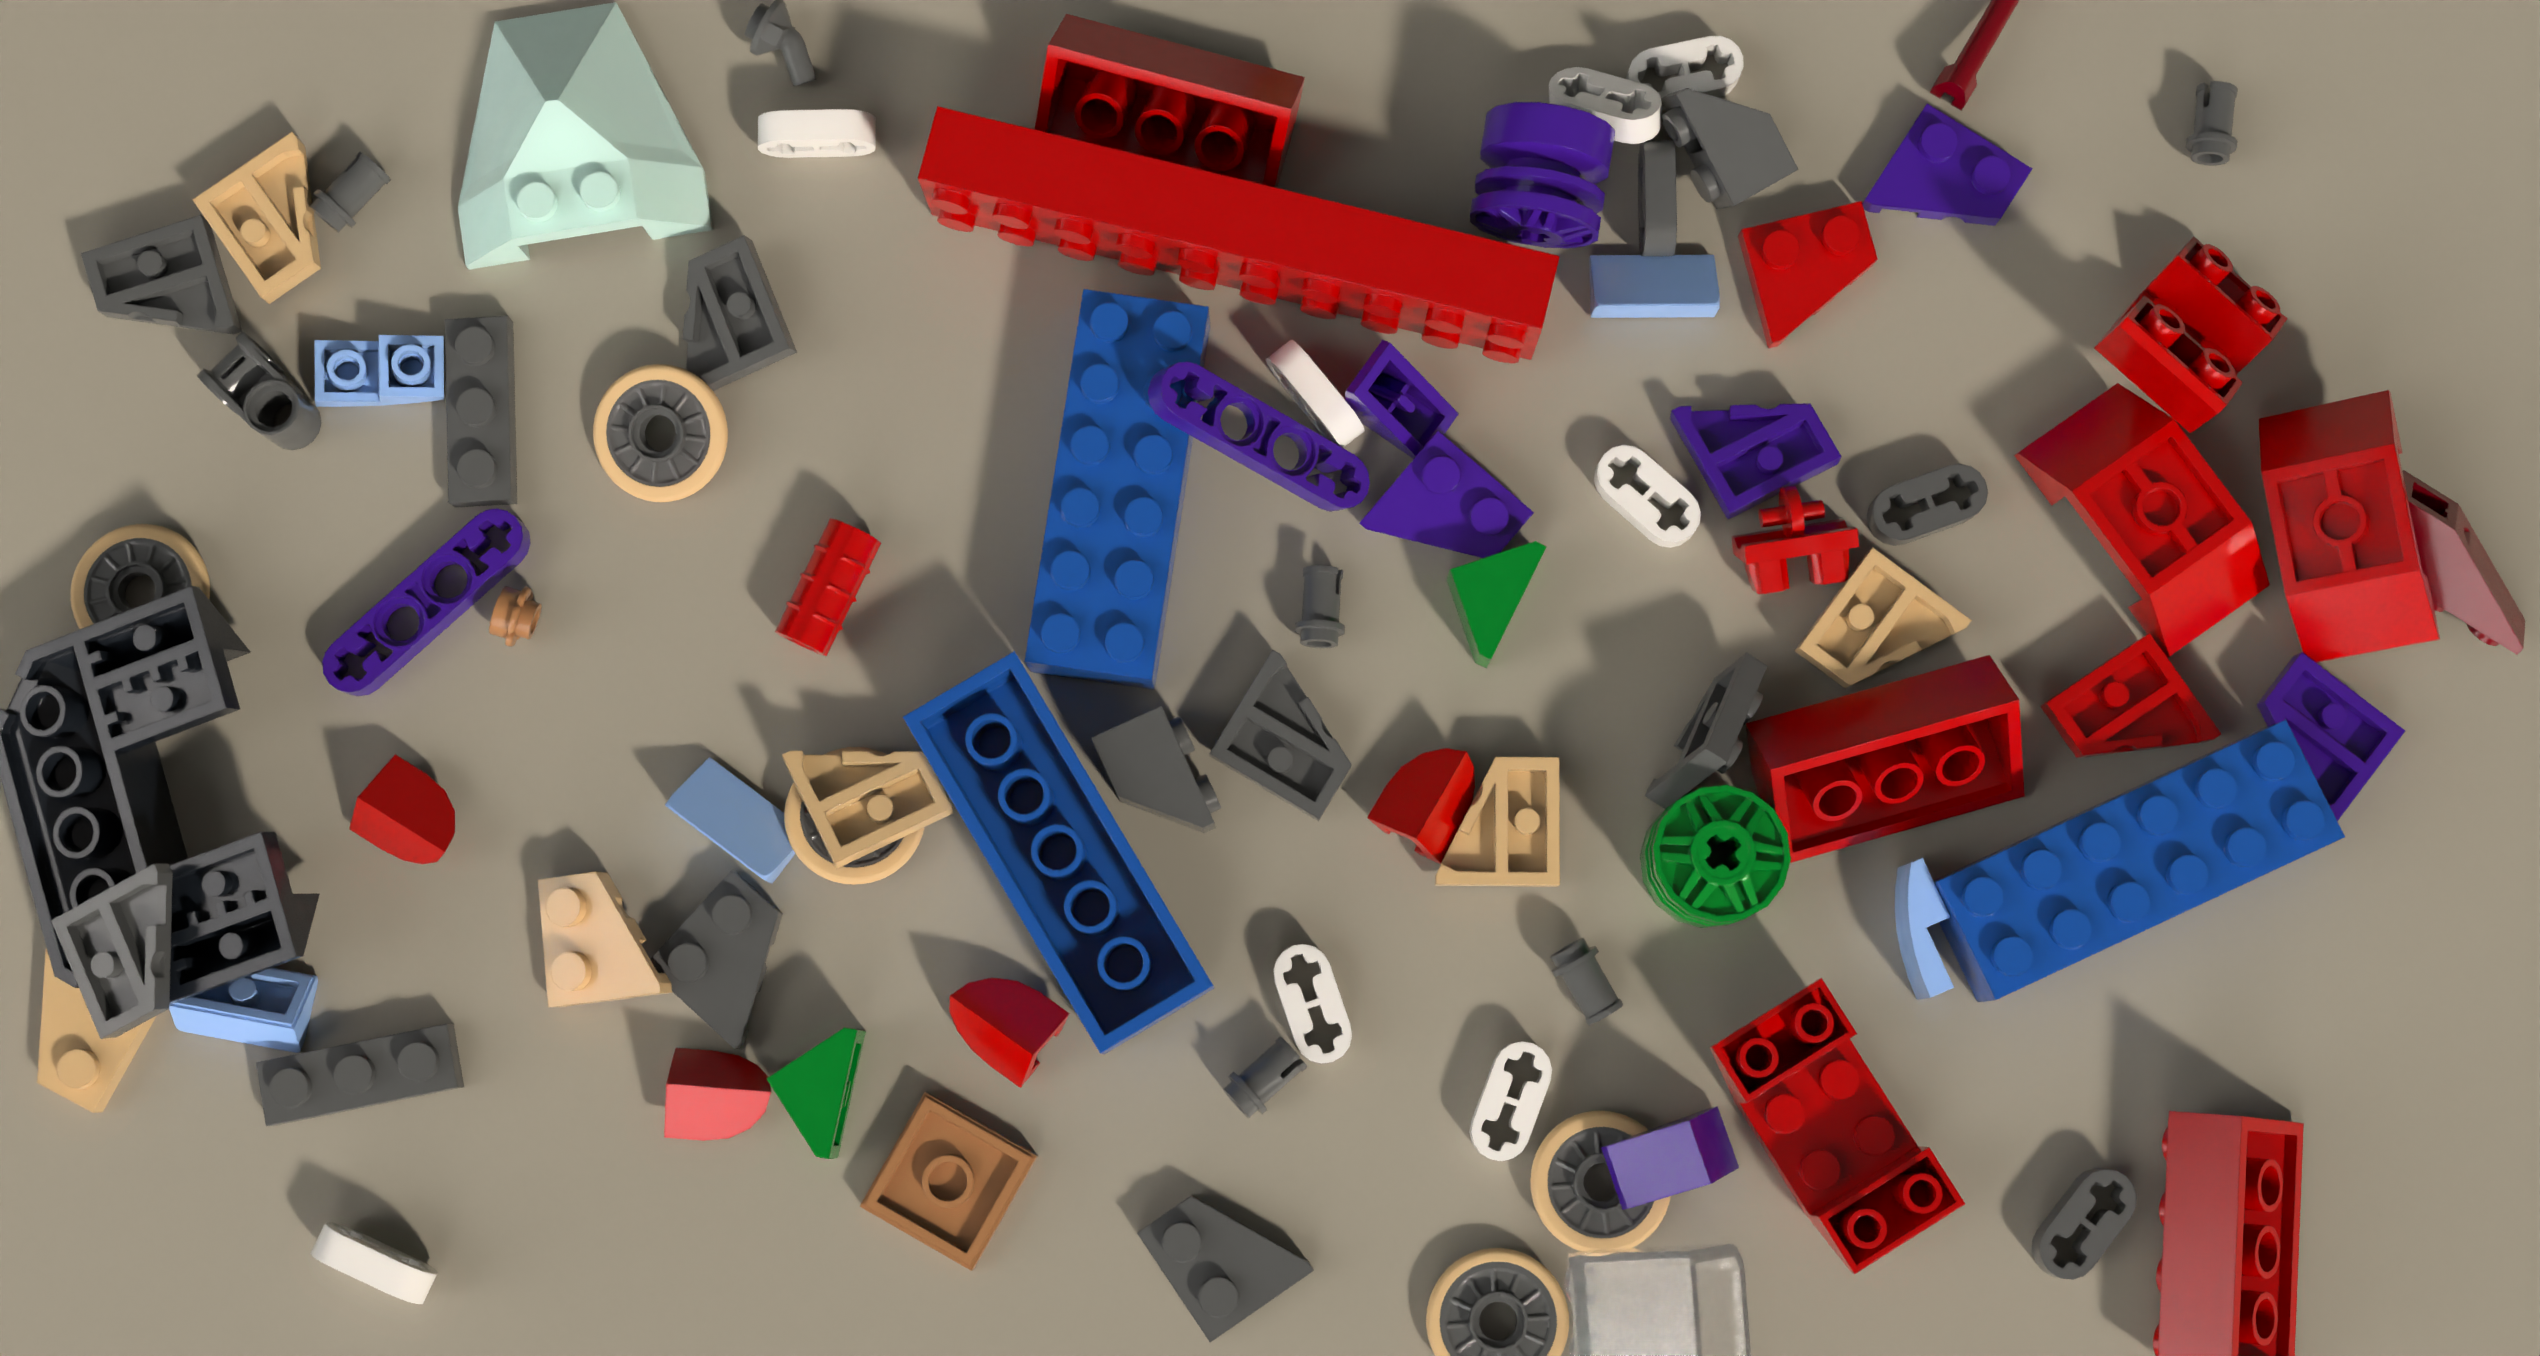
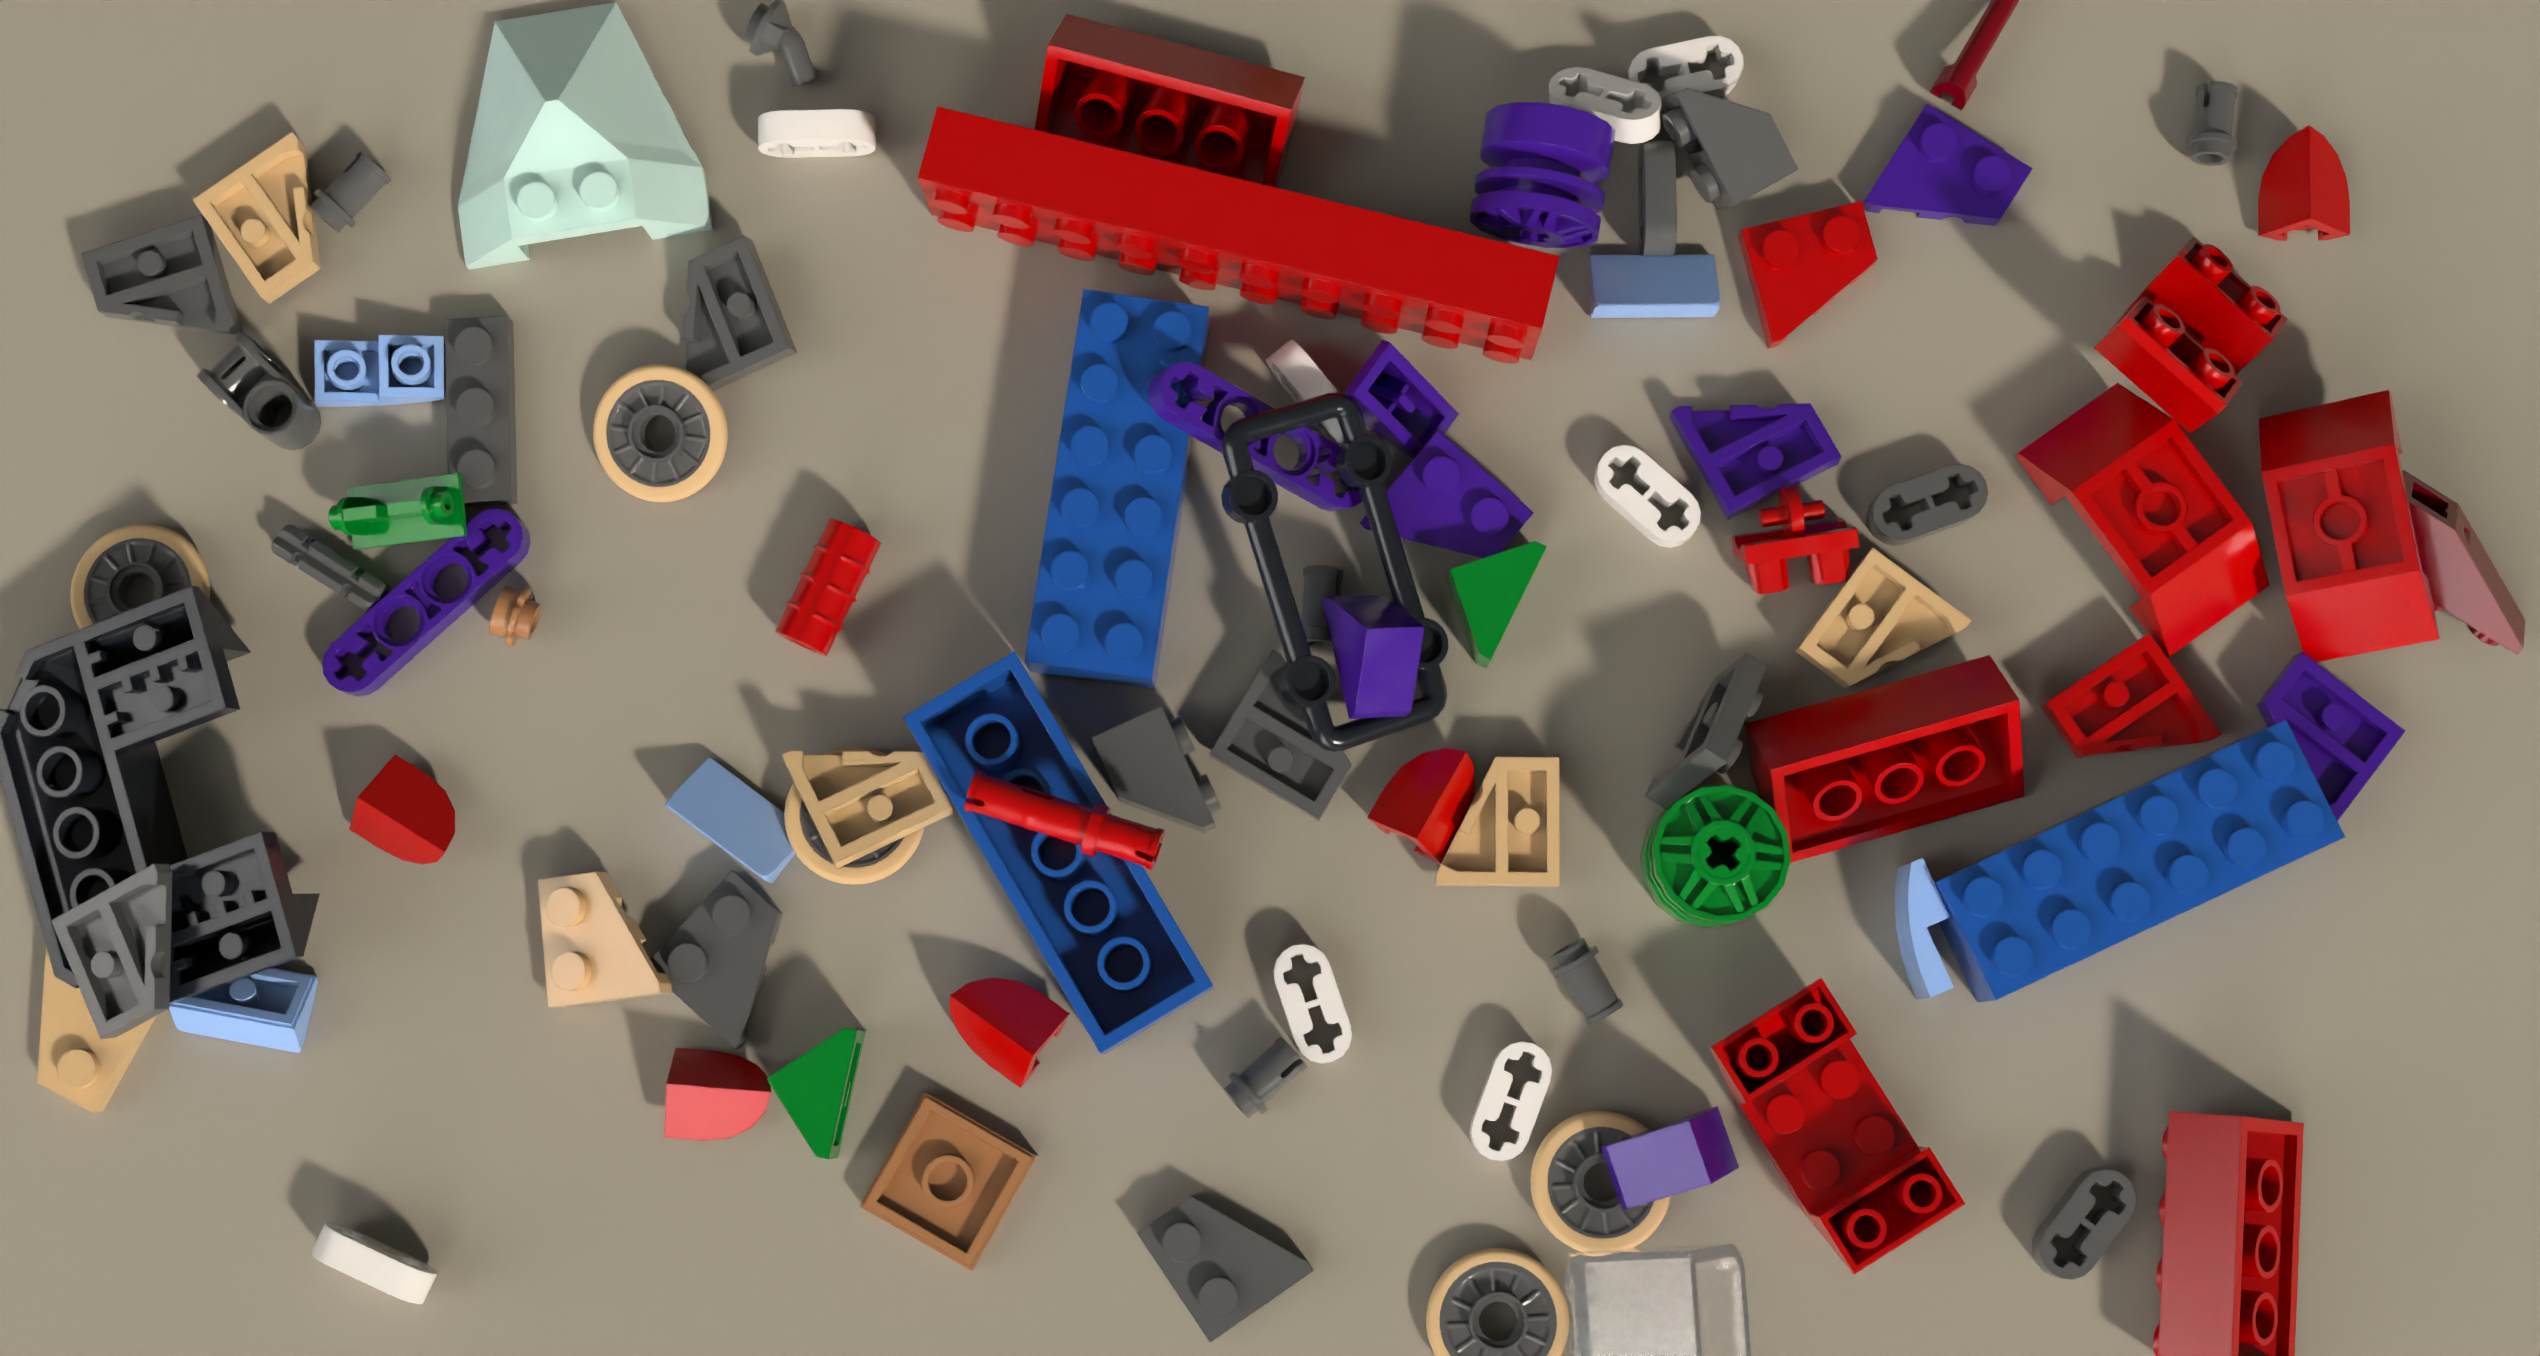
(329, 567): none -> dark grey axle
(359, 1074): dark grey plate -> none
(402, 511): none -> green hinge
(1062, 819): none -> red pin
(1252, 498): none -> black bar
(1374, 654): none -> dark purple slope
(2304, 189): none -> red brick

